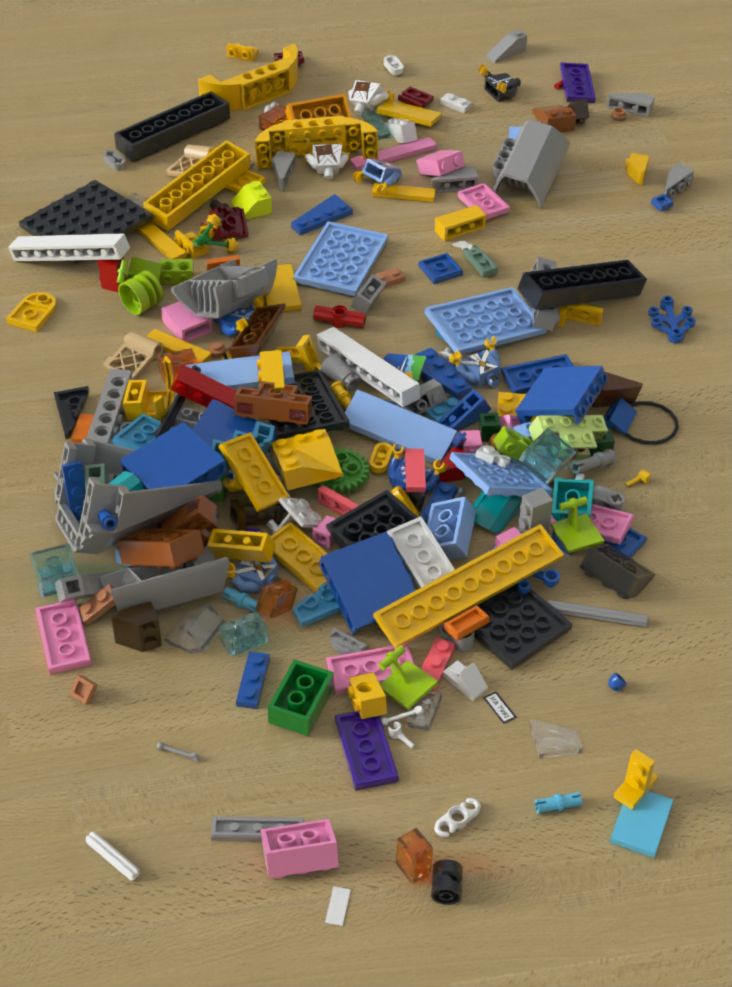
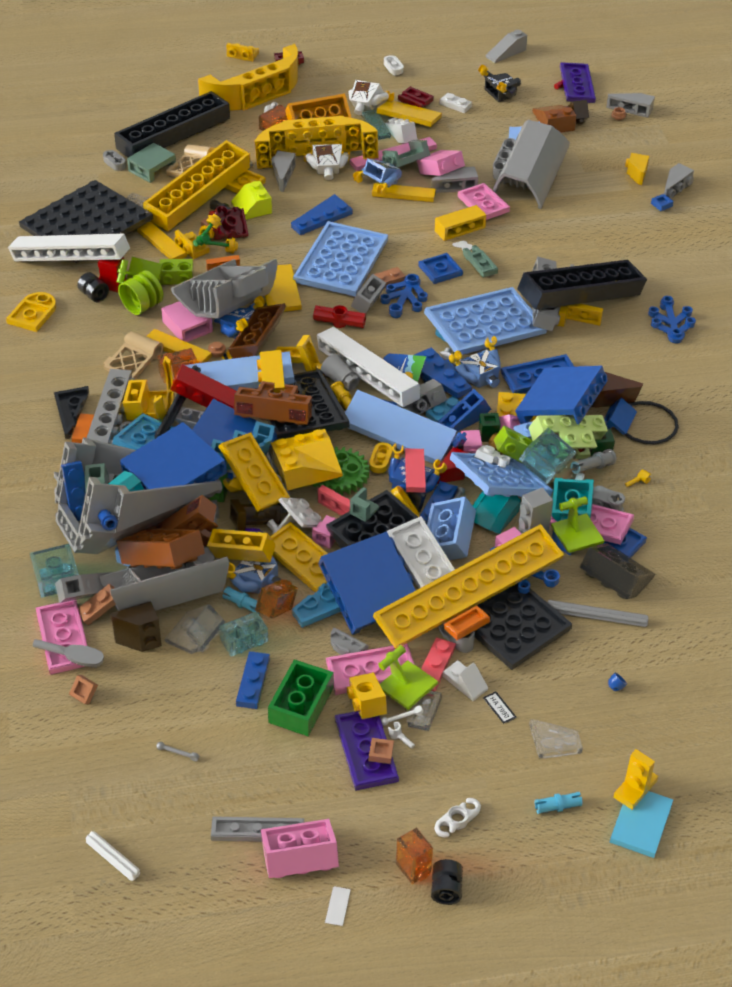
(75, 653): none -> light grey piece
(93, 287): none -> black wheel
(149, 161): none -> sand green panel
(361, 506): none -> sand green panel
(381, 750): none -> nougat plate
(410, 282): none -> blue plant
(418, 150): none -> sand green panel

